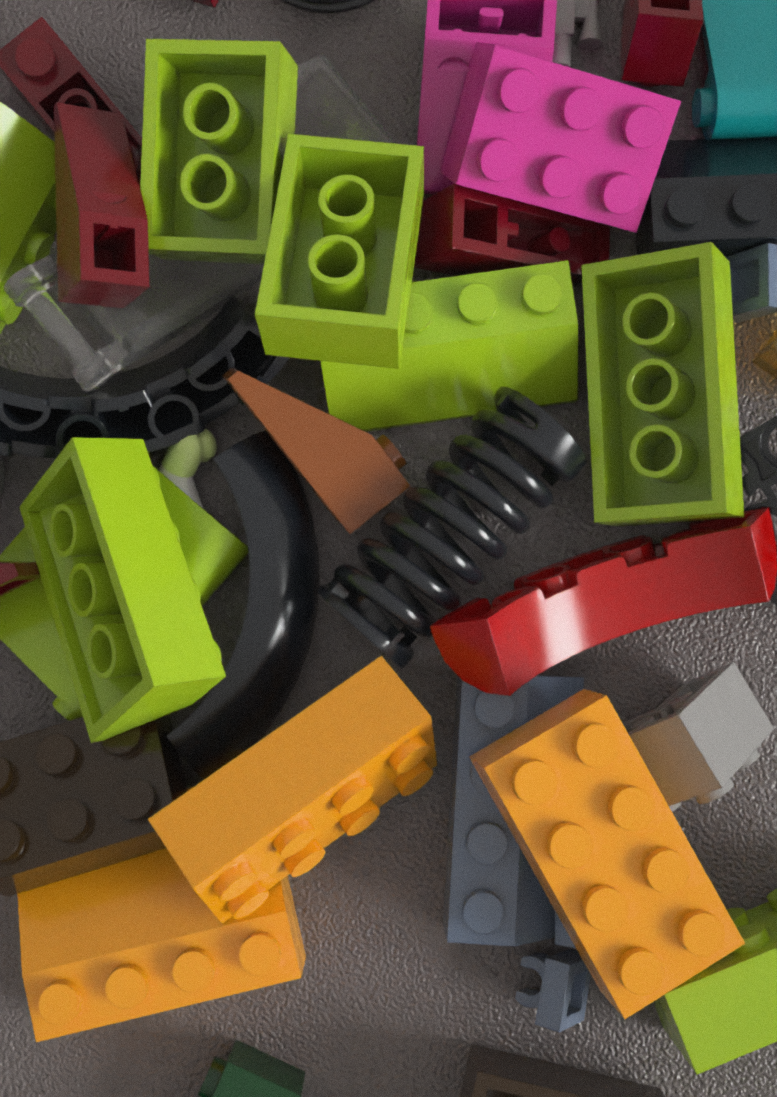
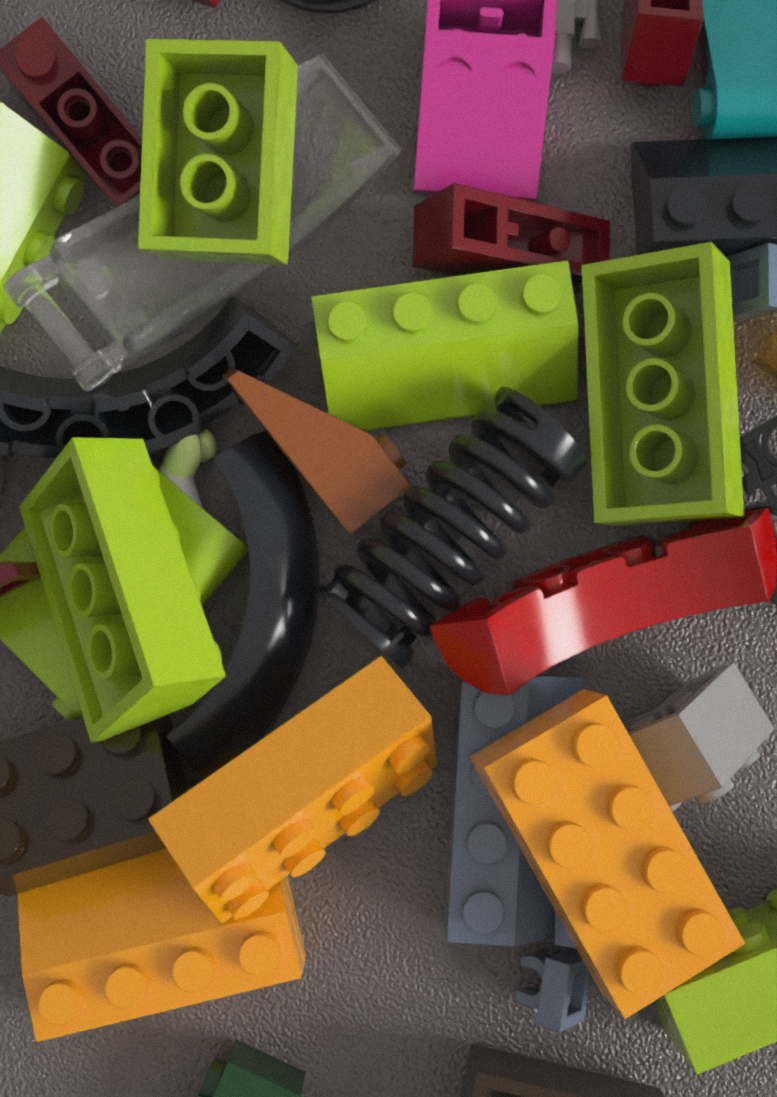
(98, 210): dark red slope -> none
(341, 251): lime brick -> none
(557, 137): dark pink brick -> none

